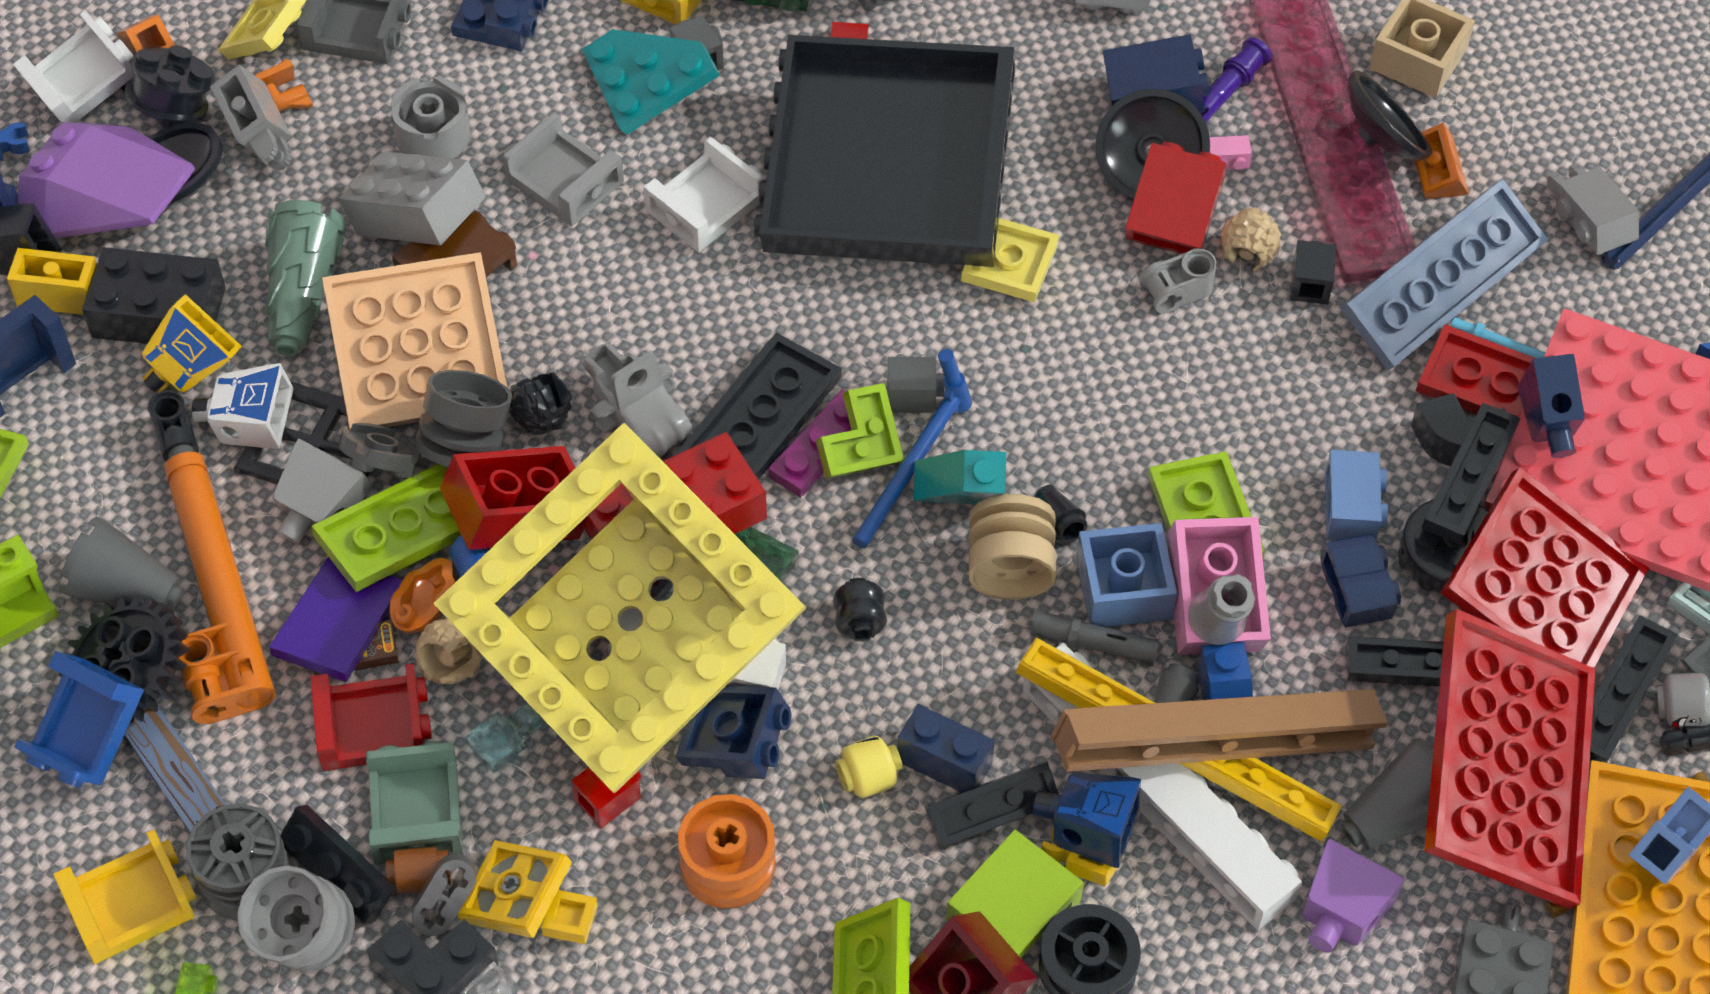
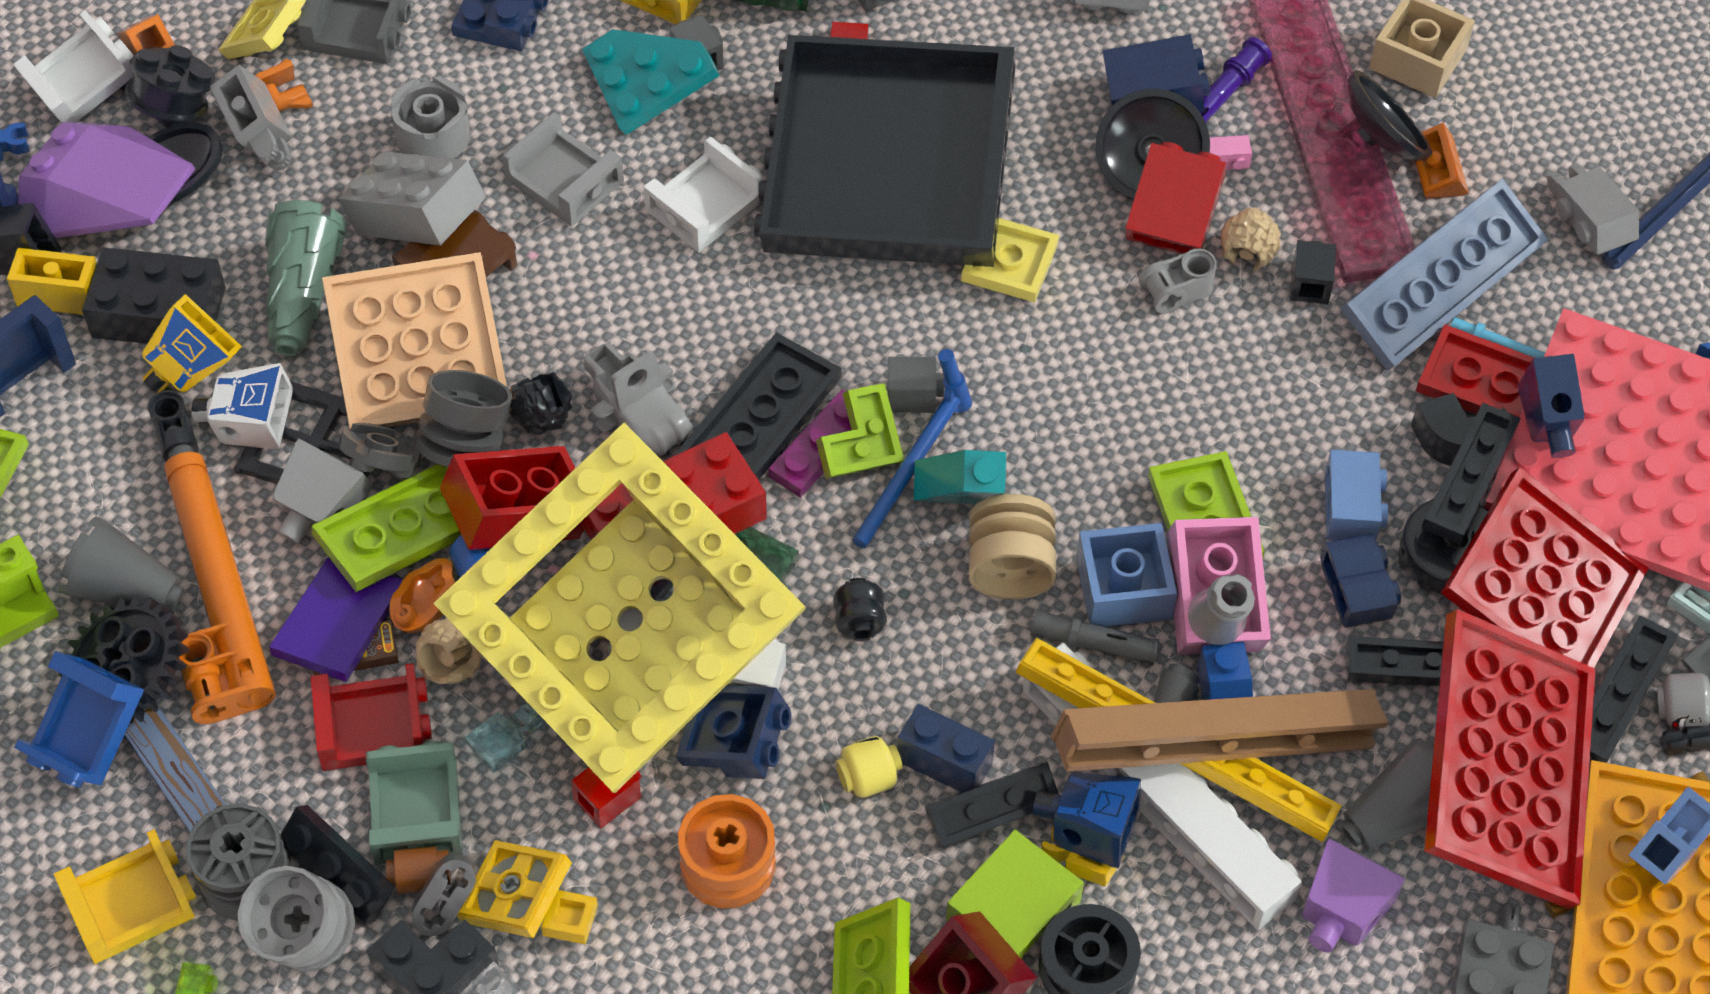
(1068, 516): black cone -> none

